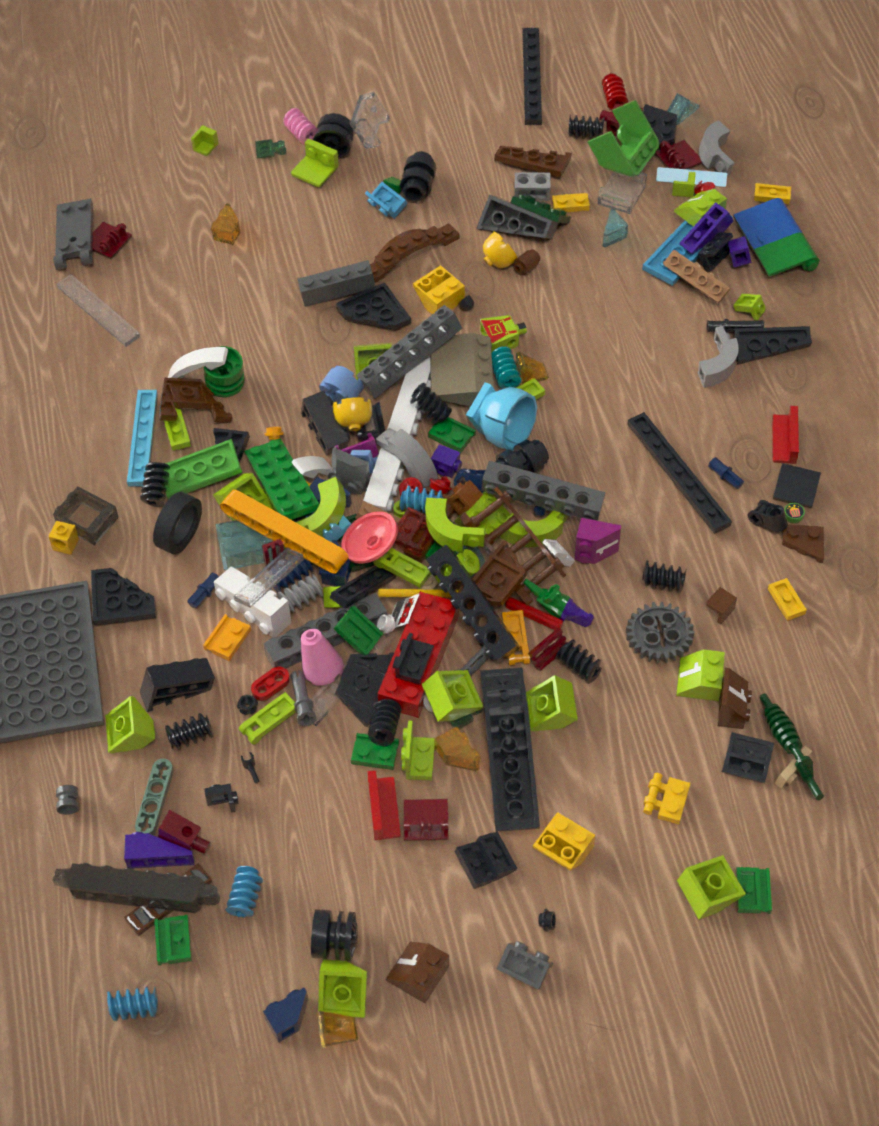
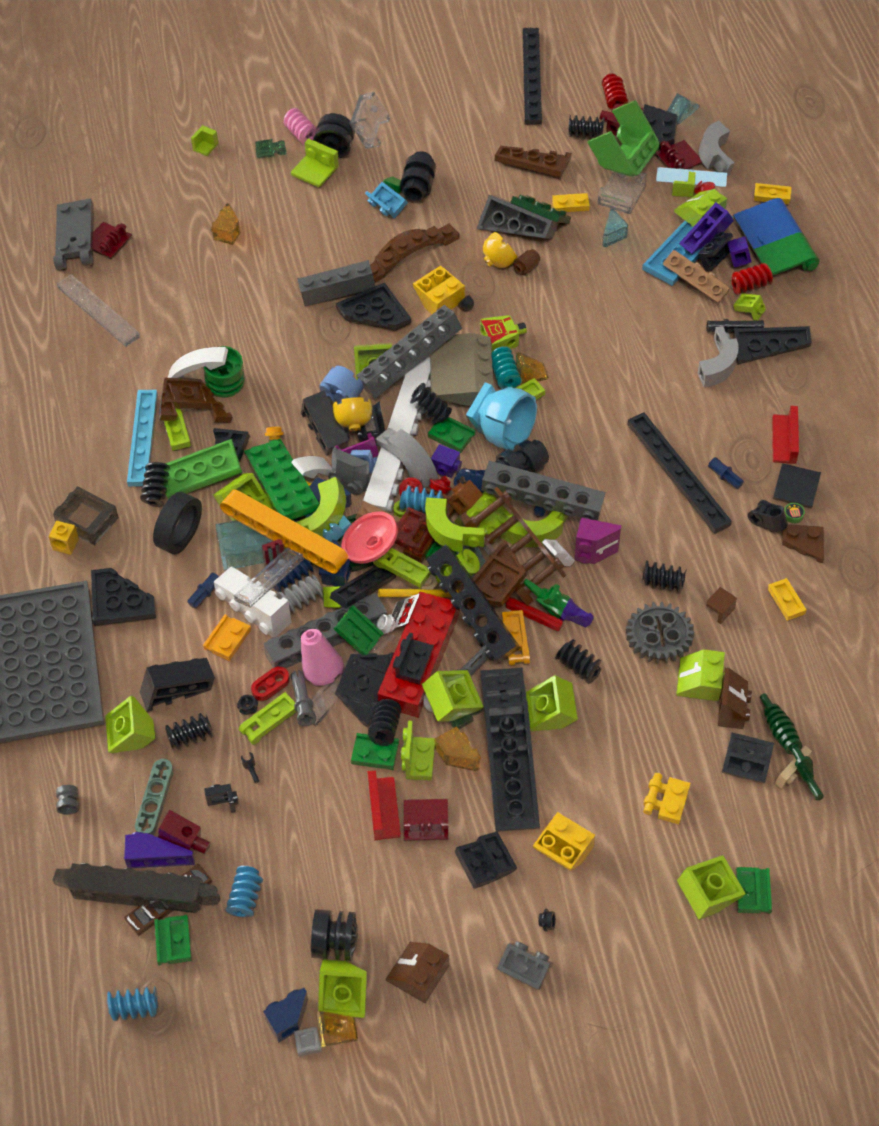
(307, 1041): none -> light grey tile
(533, 184): light grey brick -> none
(549, 652): dark red tile -> none
(751, 278): none -> red piece

